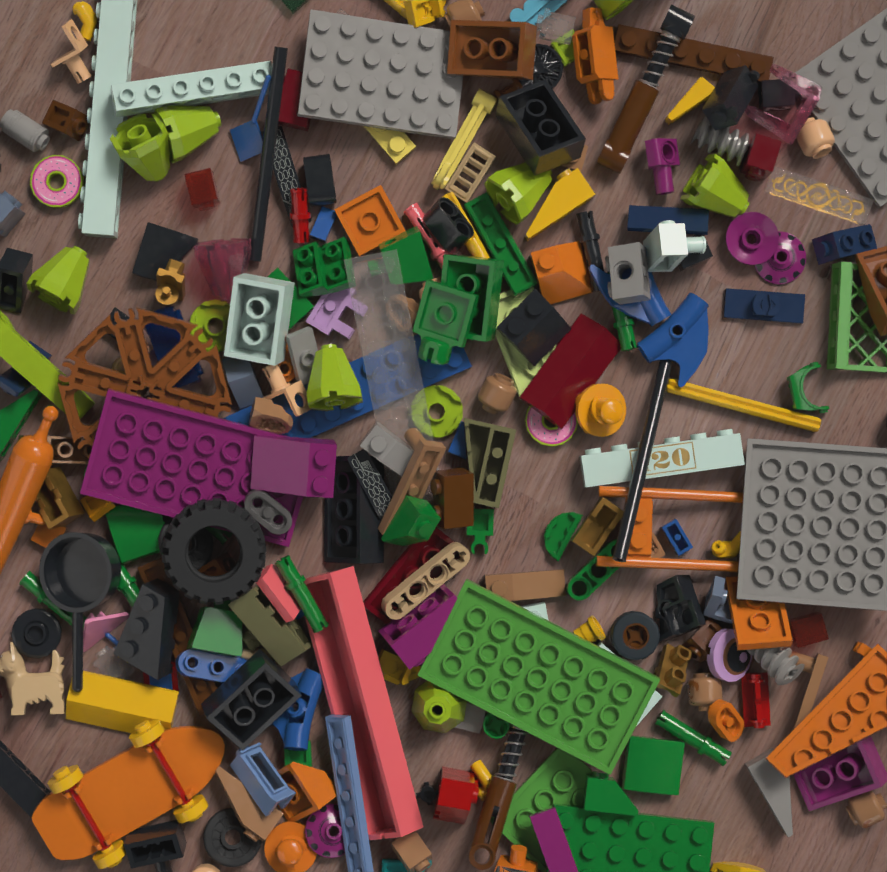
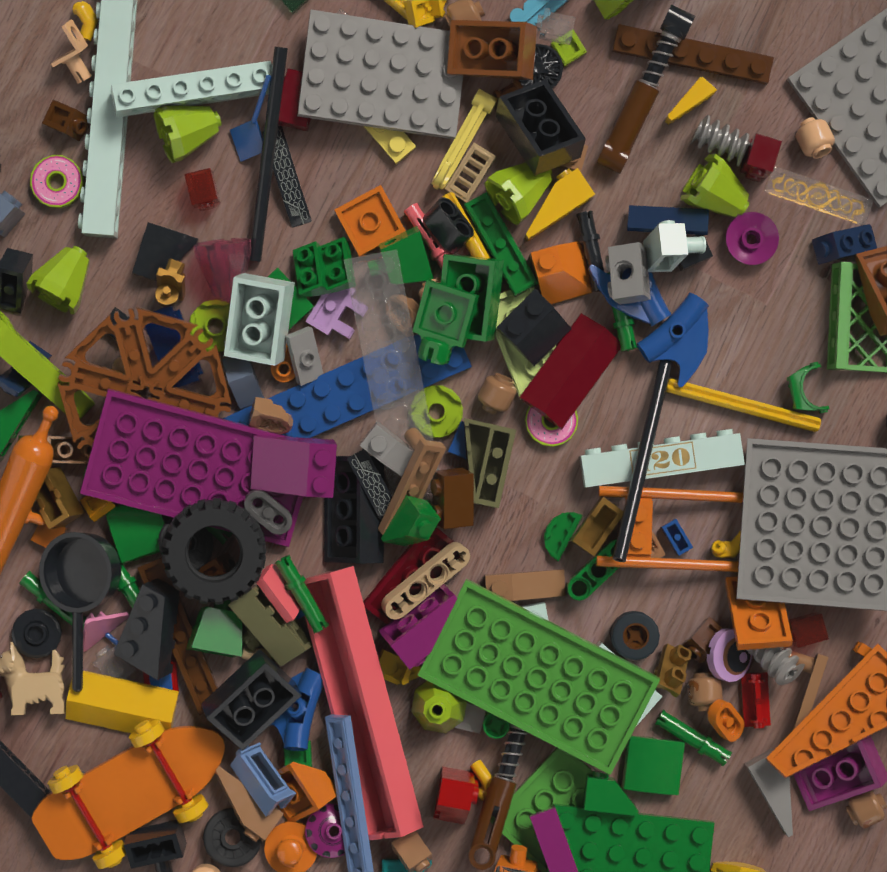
(24, 130): light grey head -> none
(144, 146): lime cone -> none
(204, 665): blue plate -> none
(280, 386): light nougat bracket -> none
(300, 215): red pin -> none
(319, 180): black beam -> none
(323, 224): blue piece -> none
(332, 381): lime cone -> none
(427, 793): black piece -> none
(482, 527): green plate -> none
(590, 630): yellow piece -> none
(595, 56): orange hinge -> none
(600, 409): light orange plate -> none
(661, 157): magenta piece -> none
(677, 608): black slope -> none
(716, 601): sand blue bracket -> none
(731, 97): black brick -> none
(764, 306): dark blue piece -> none
(776, 95): black brick -> none
(782, 129): clear pink hose -> none
(788, 270): magenta dish -> none

